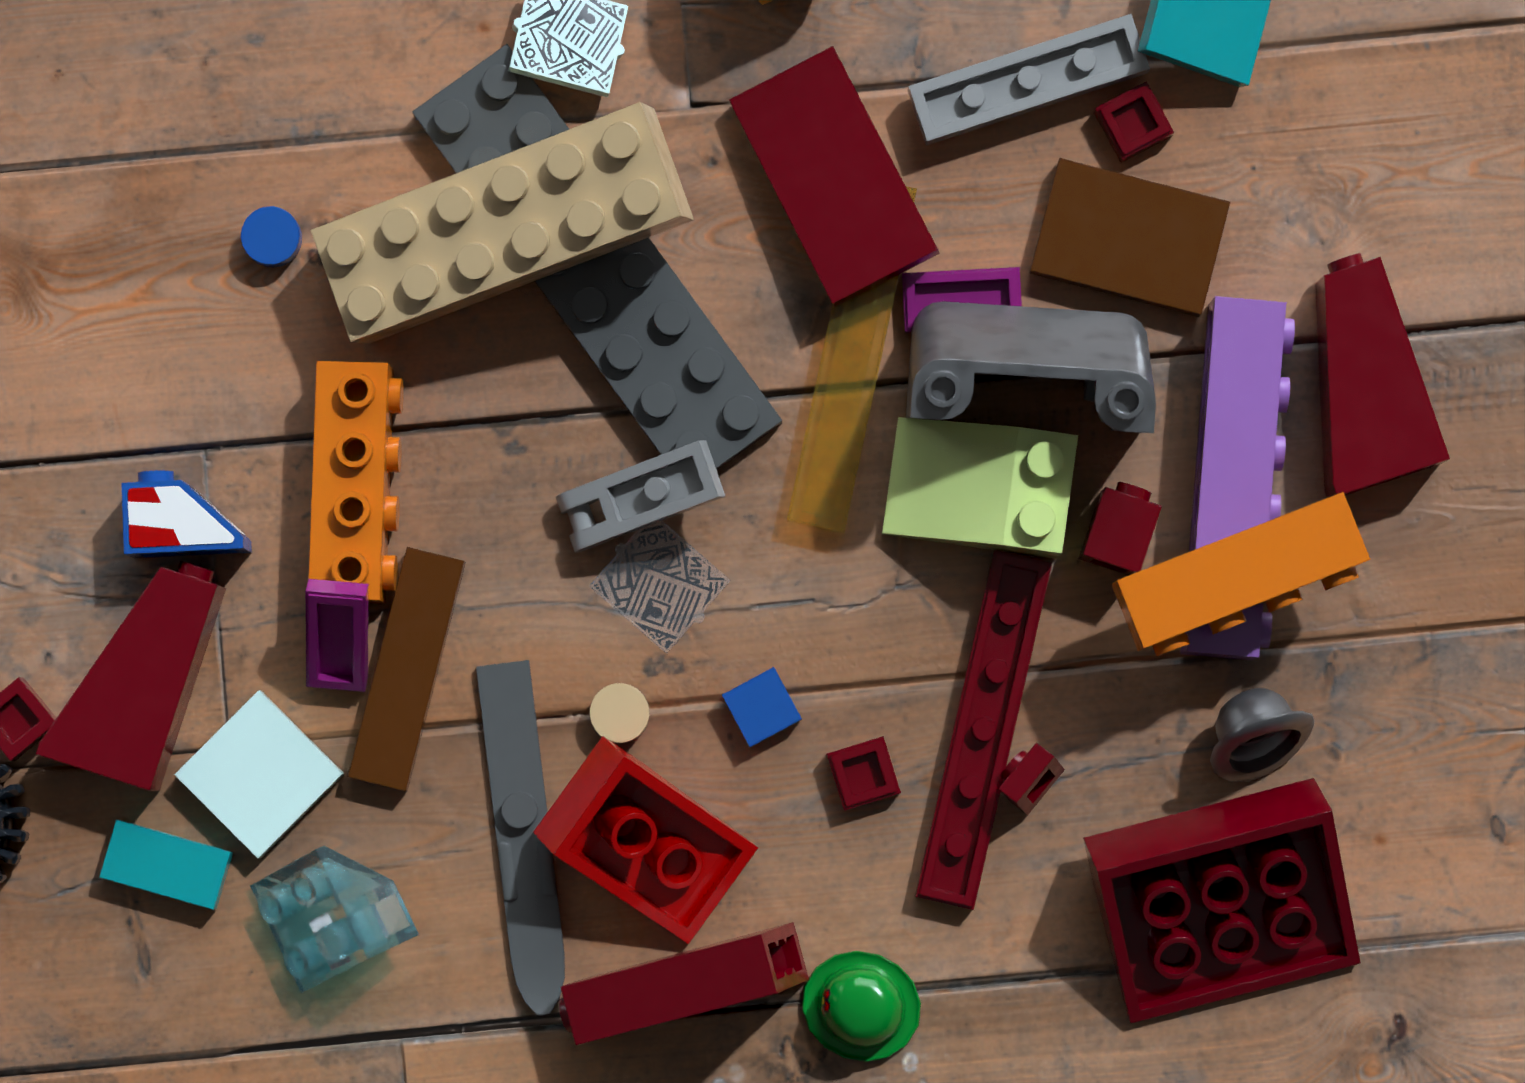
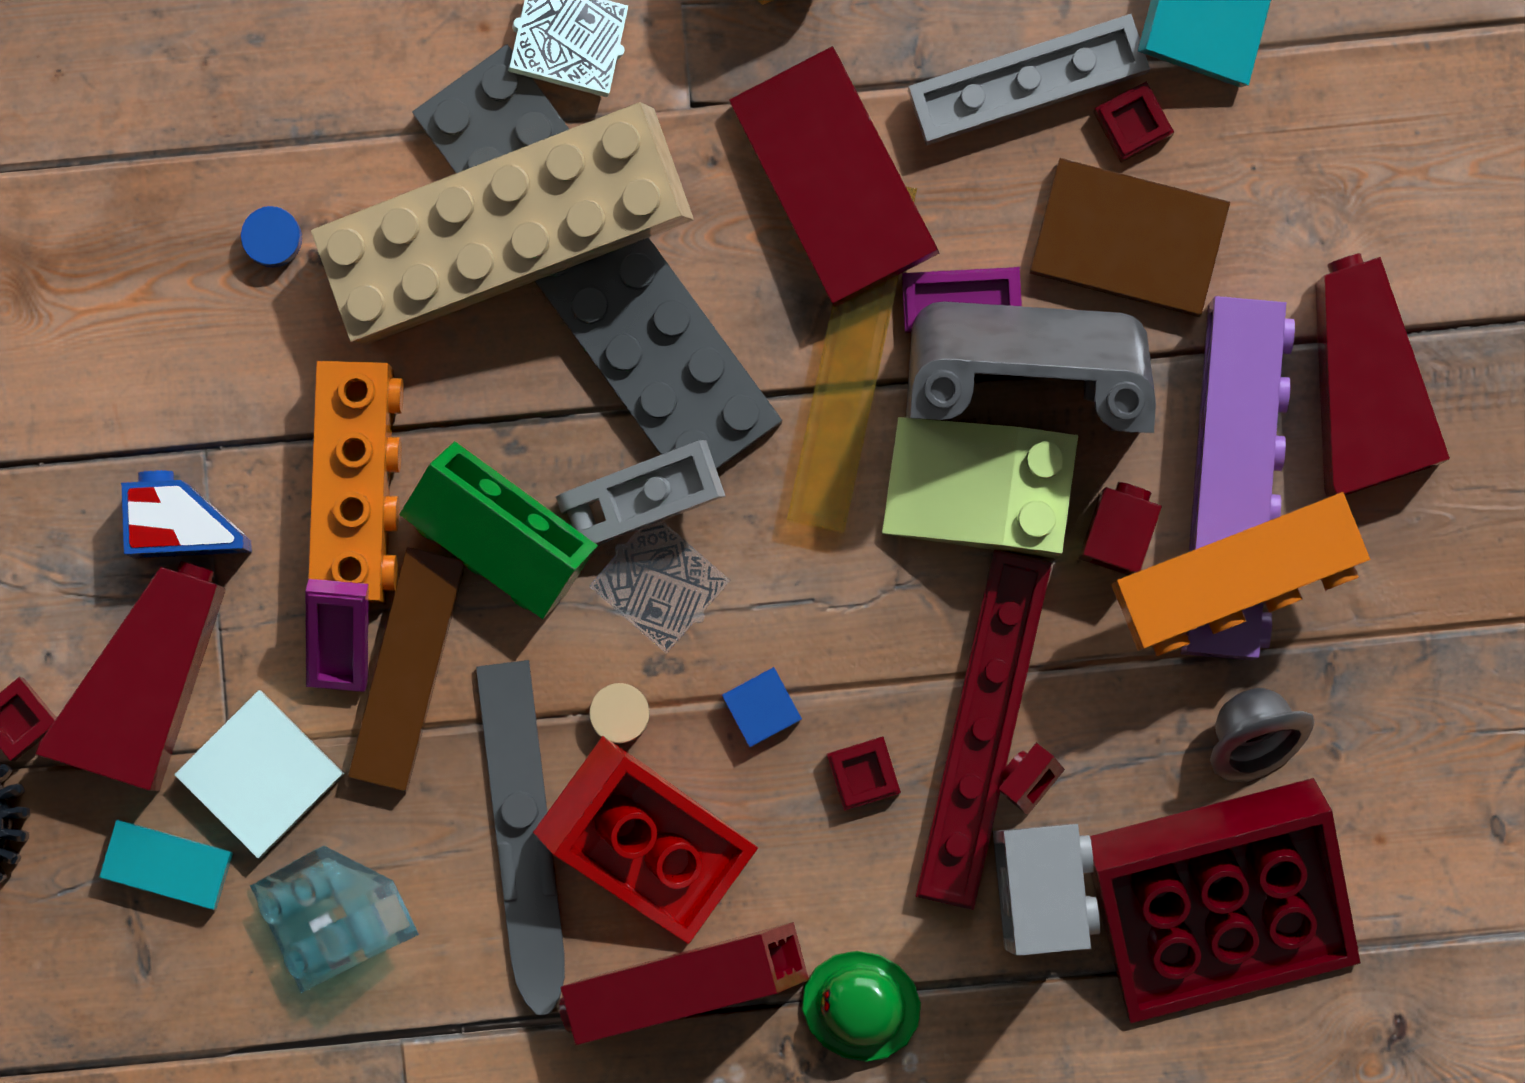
(497, 530): none -> green brick
(1045, 889): none -> light grey brick

